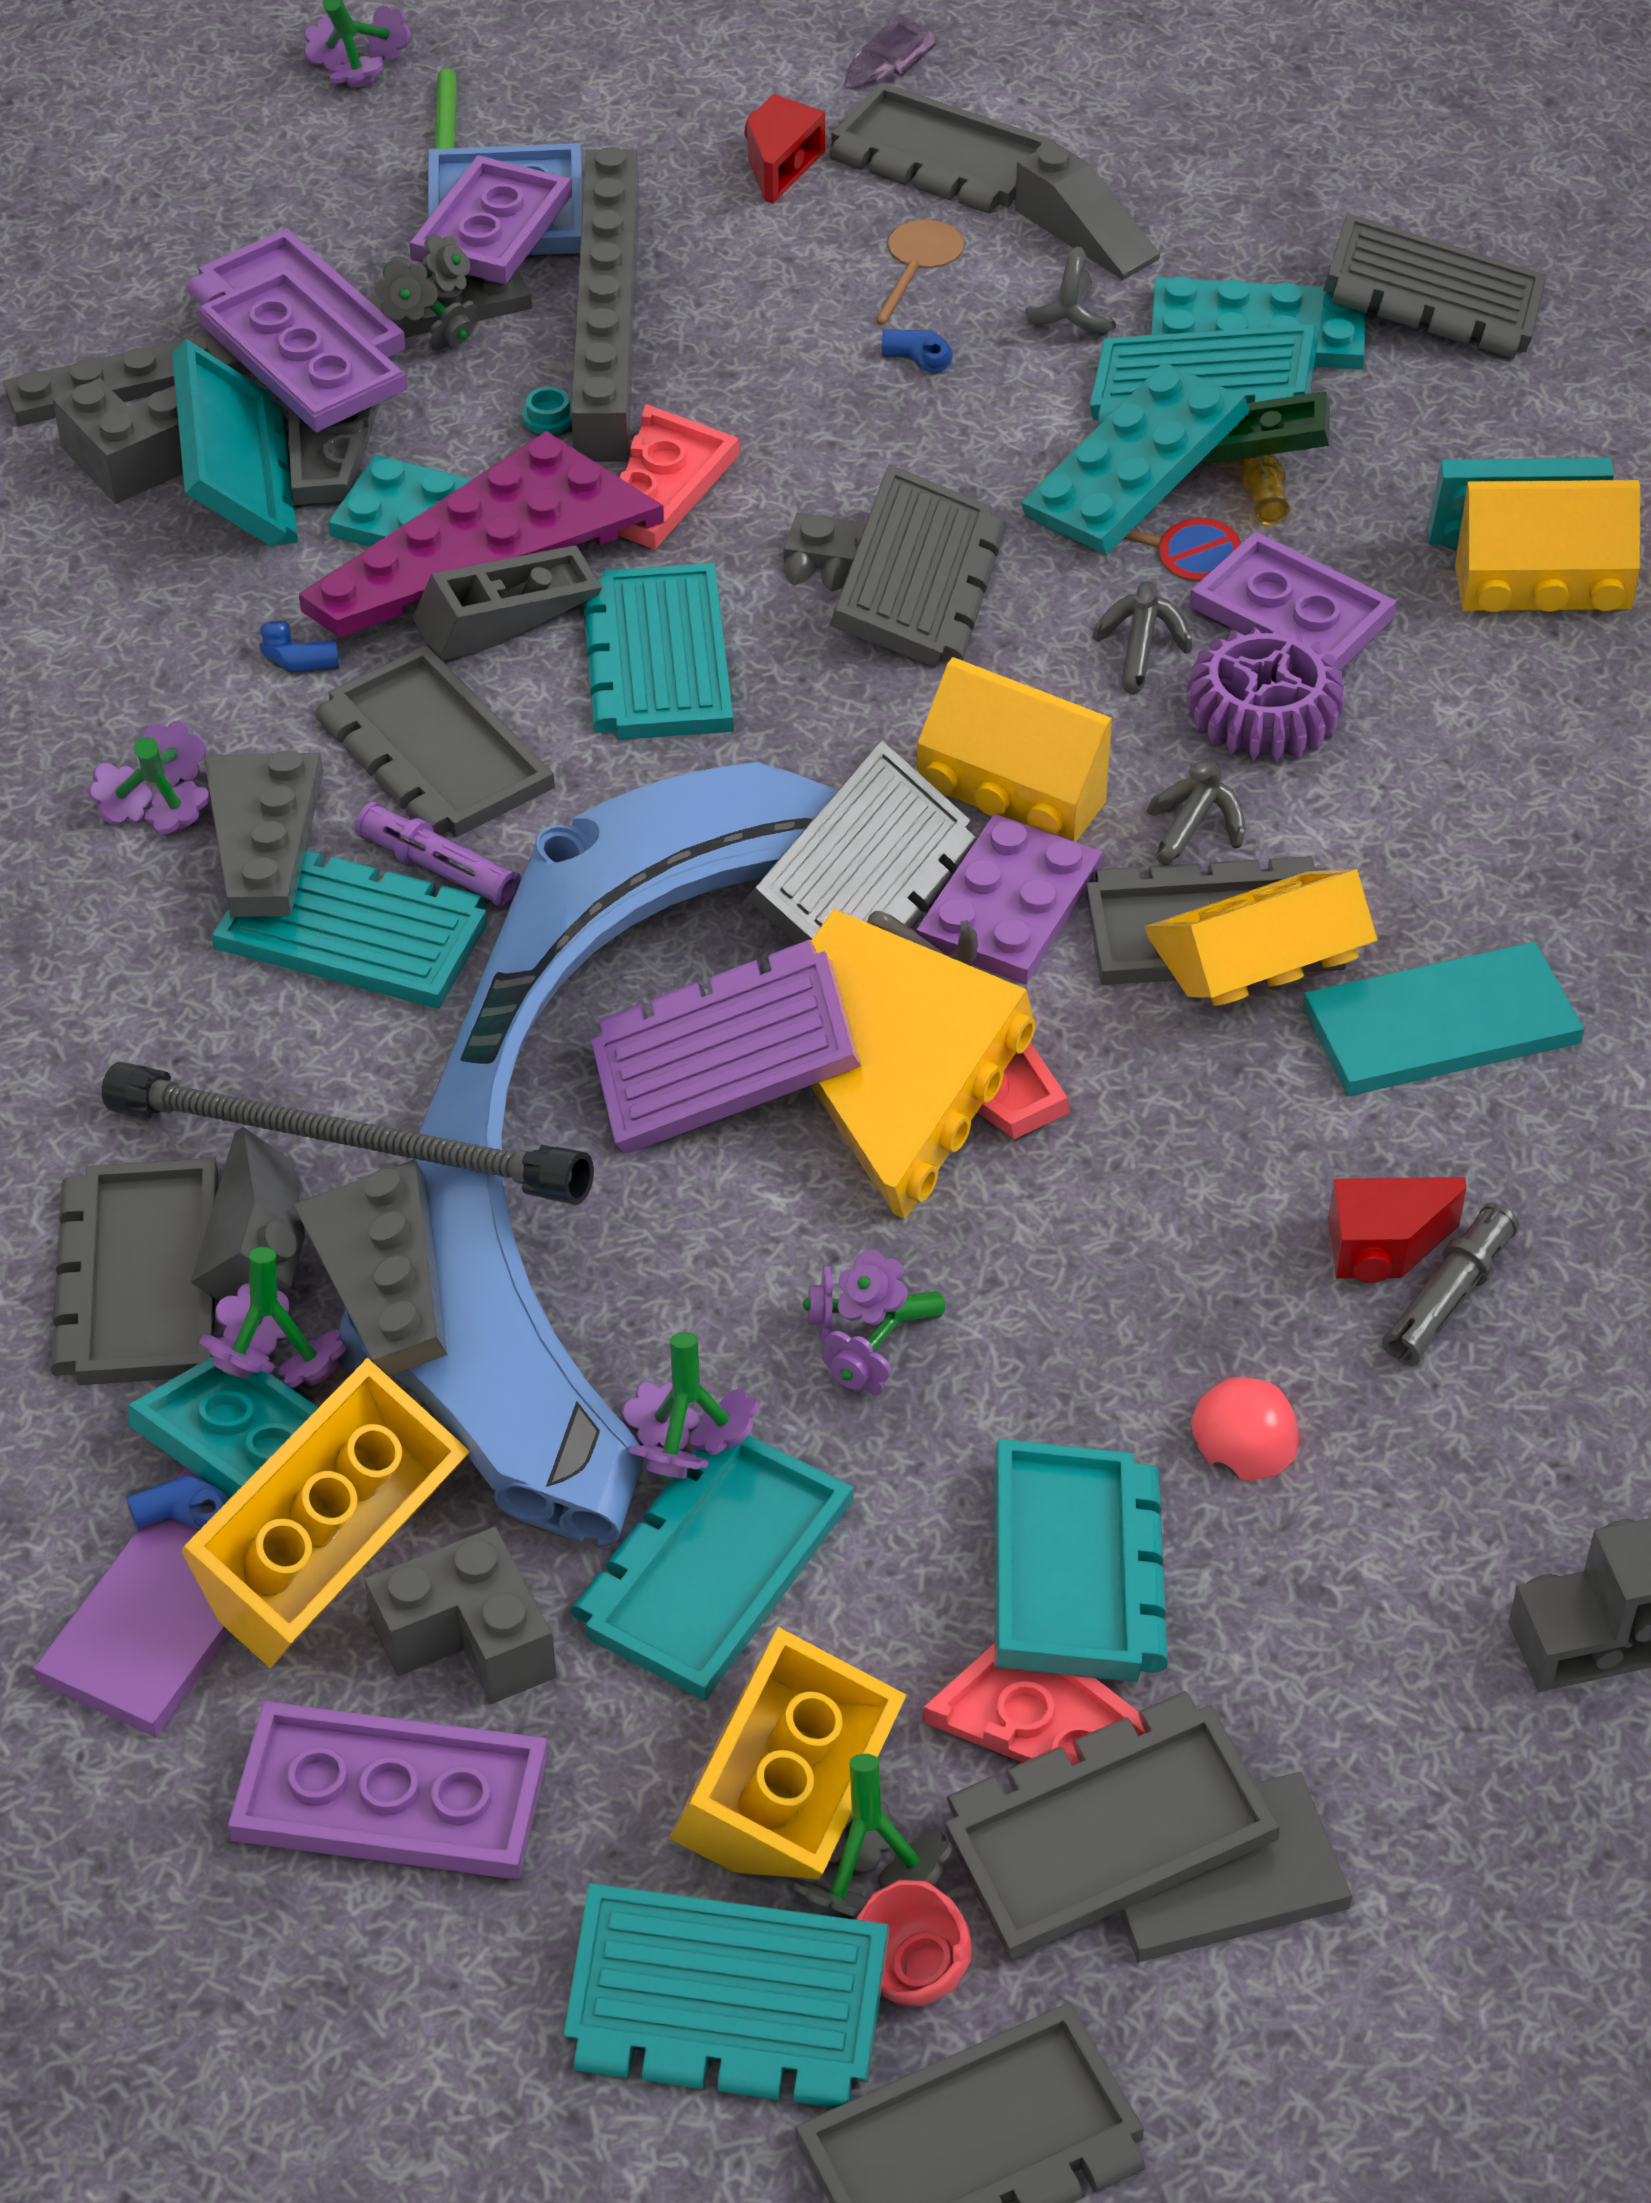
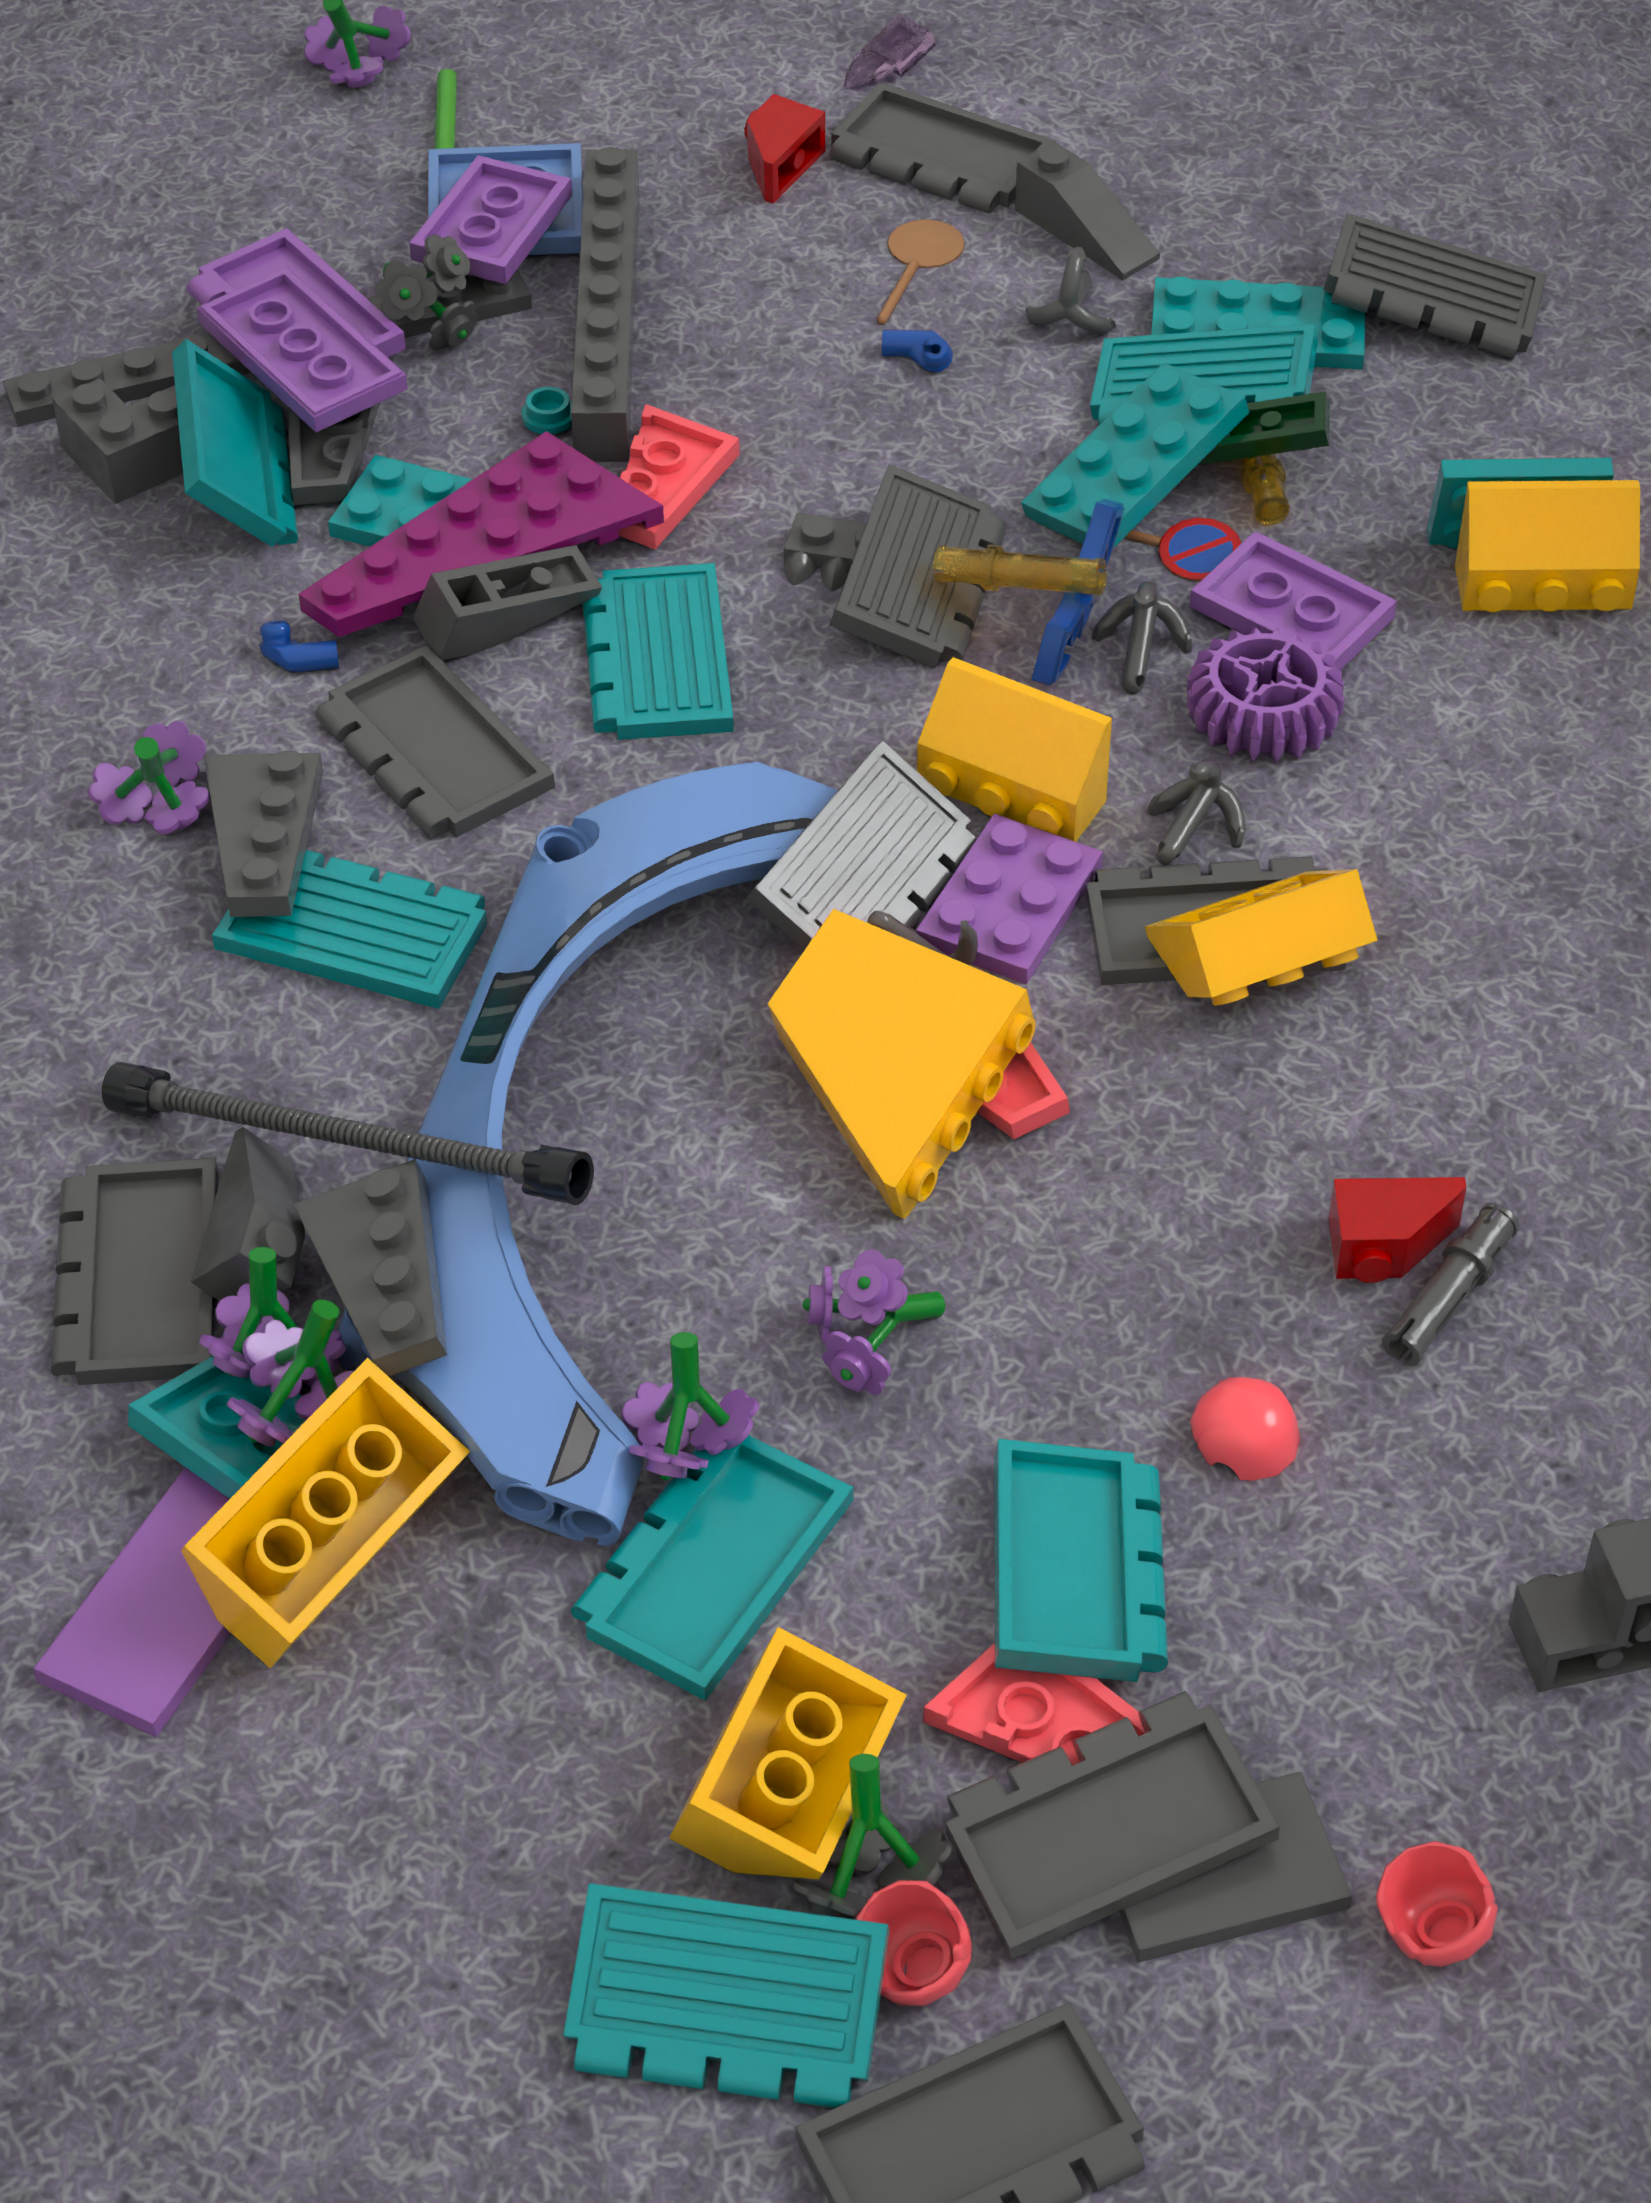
(181, 1499): blue arm -> none
(283, 1361): none -> plant
(386, 827): medium lavender pin -> none
(389, 1790): medium lavender plate -> none
(467, 1601): dark grey brick -> none
(723, 1049): medium lavender hinge -> none
(999, 568): none -> clear yellow pin
(1076, 607): none -> blue tile
(1438, 1889): none -> coral hair
(1442, 1018): teal tile -> none

